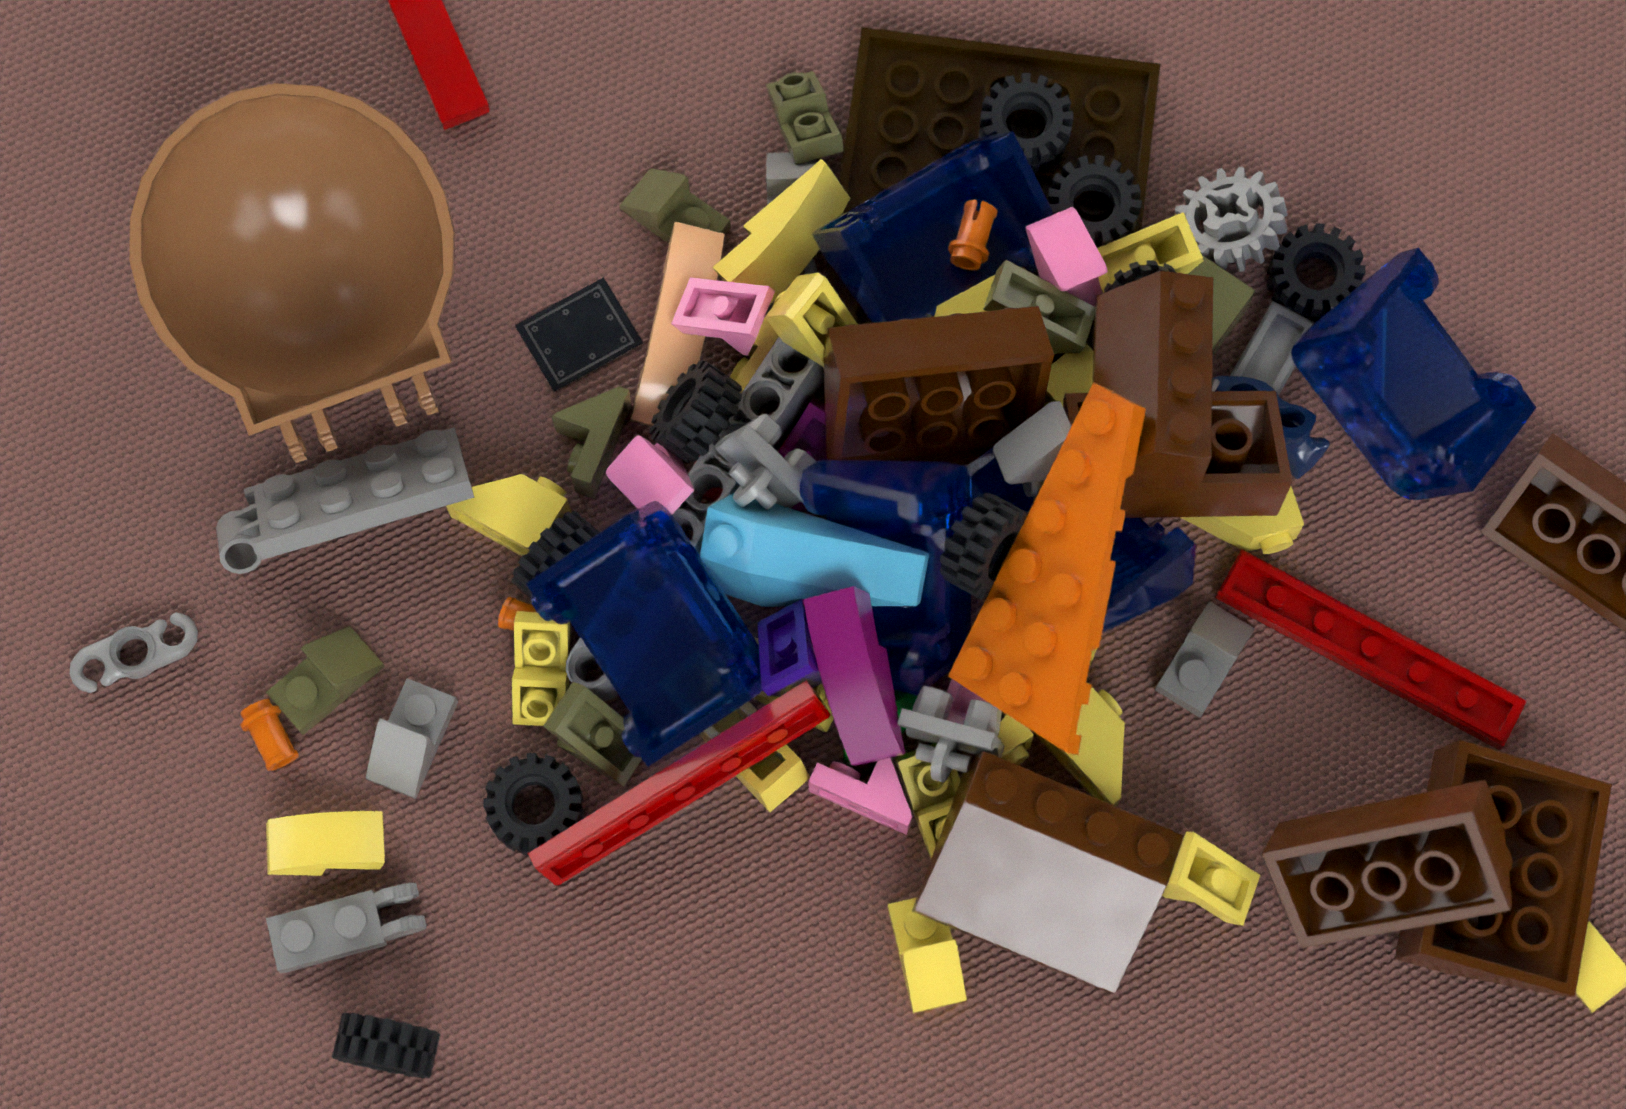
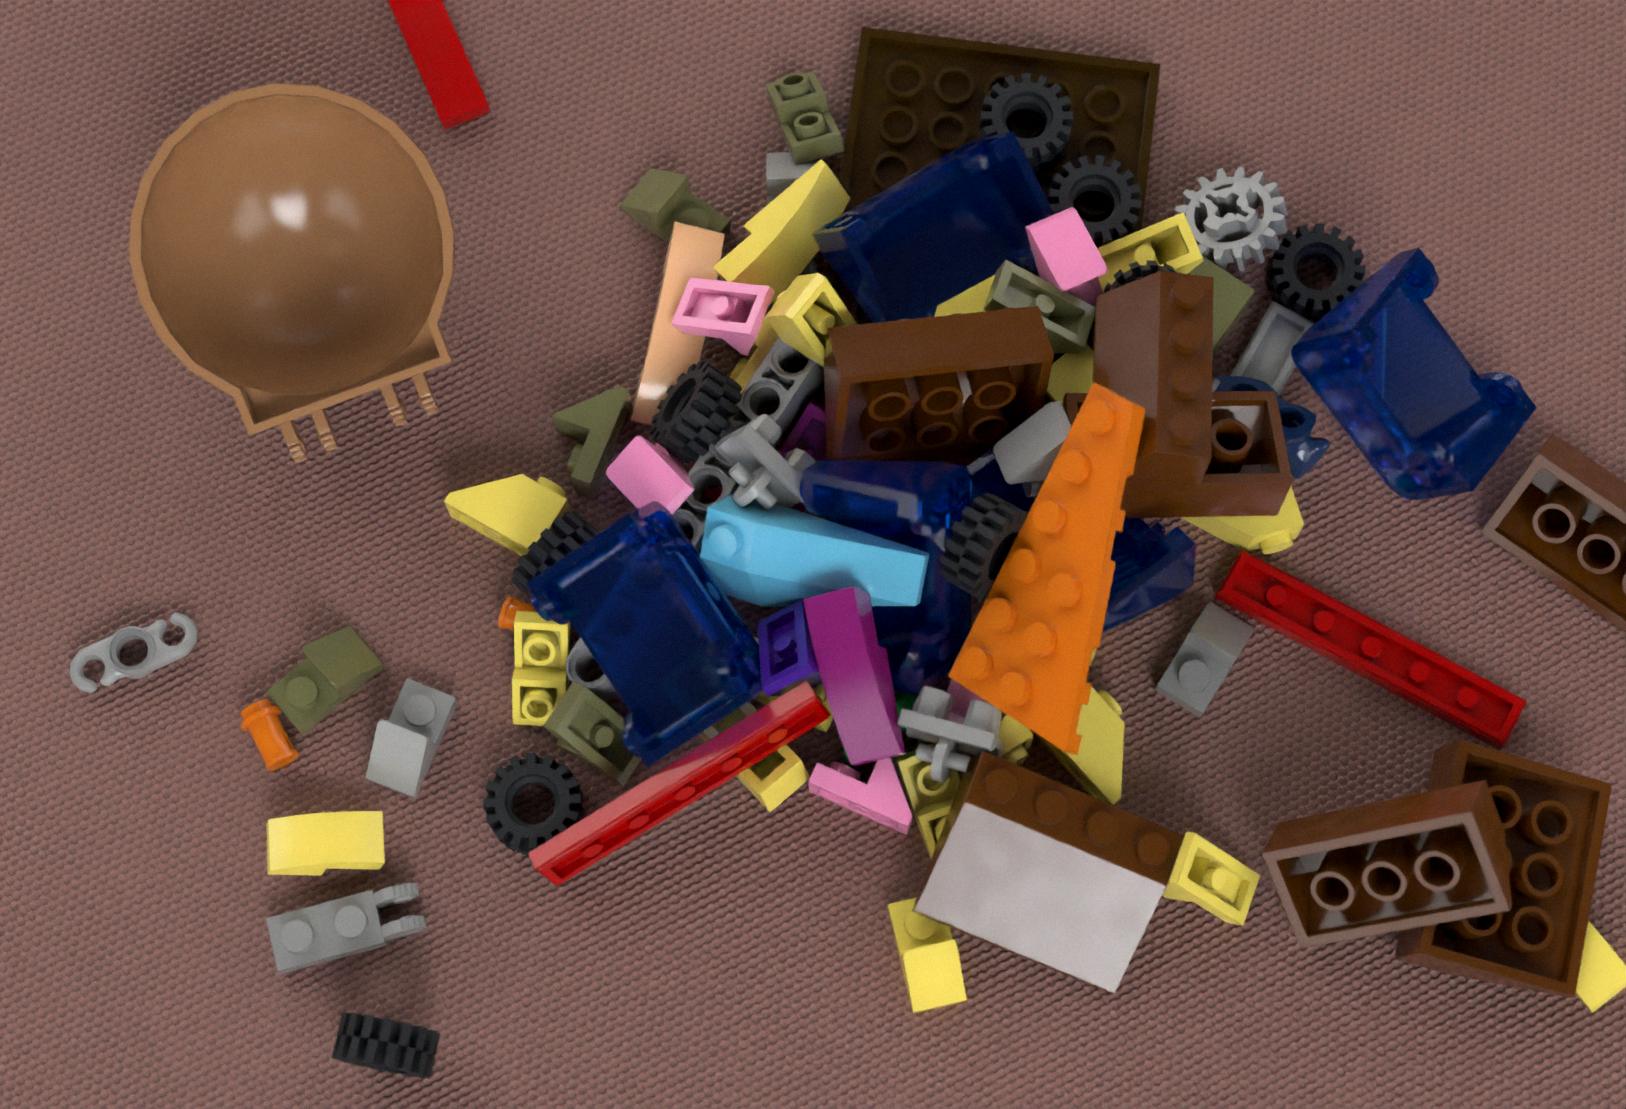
(344, 498): light grey hinge -> none
(578, 334): black sticker -> none
(970, 245): orange pin -> none

